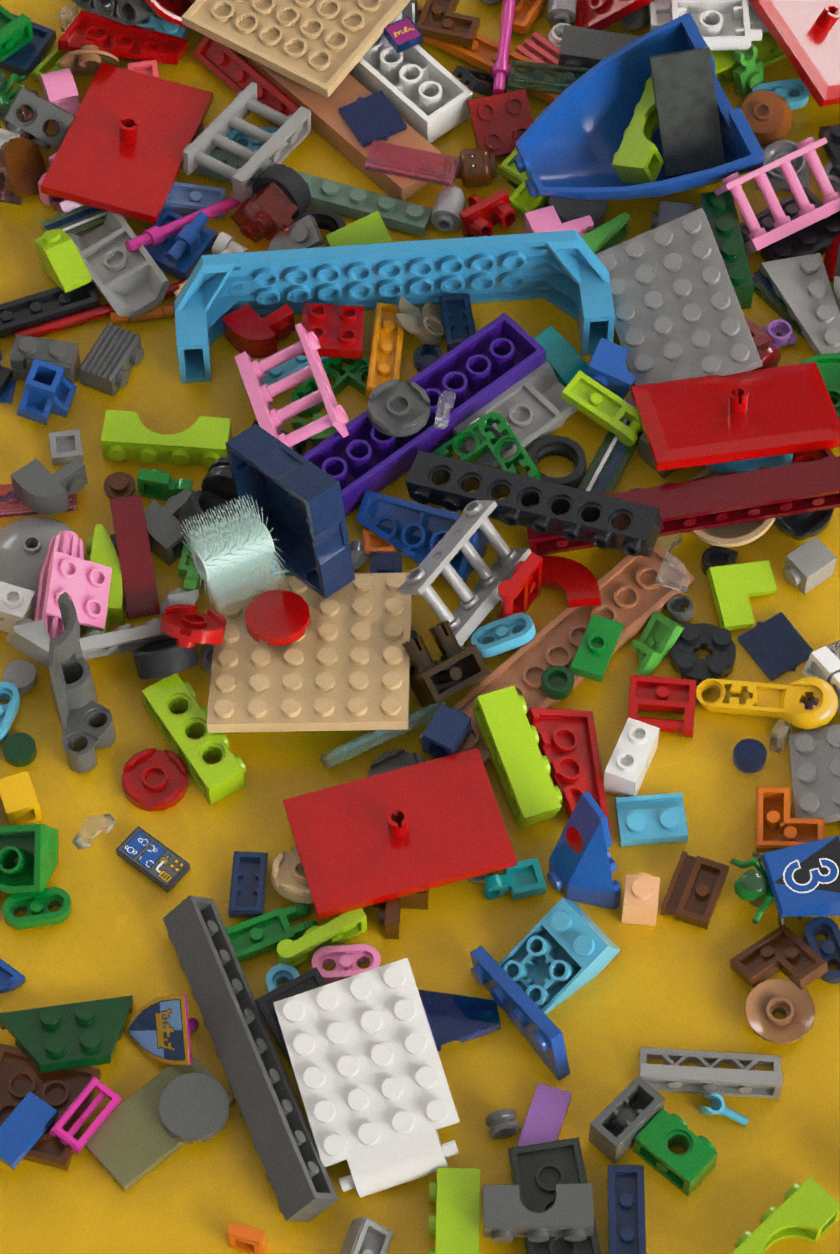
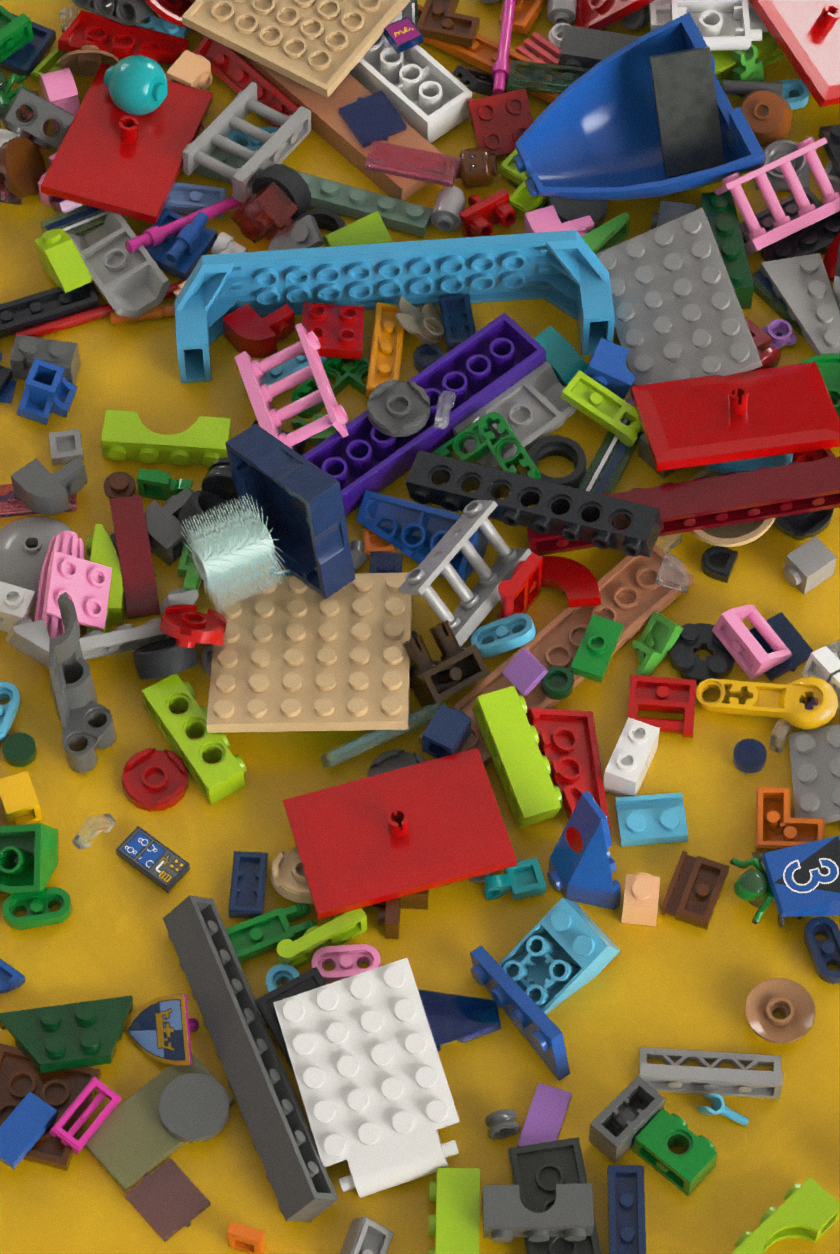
(21, 674): light grey tile -> none
(111, 360): dark grey brick -> none
(136, 84): none -> teal brick
(167, 1199): none -> piece
(191, 70): none -> light nougat brick
(277, 617): red tile -> none
(525, 671): none -> medium lavender tile
(637, 156): lime arch -> none
(676, 608): dark grey hinge -> none
(732, 587): lime tile -> none
(742, 87): none -> dark grey piece
(744, 646): none -> bright pink tile
(776, 952): reddish brown plate -> none

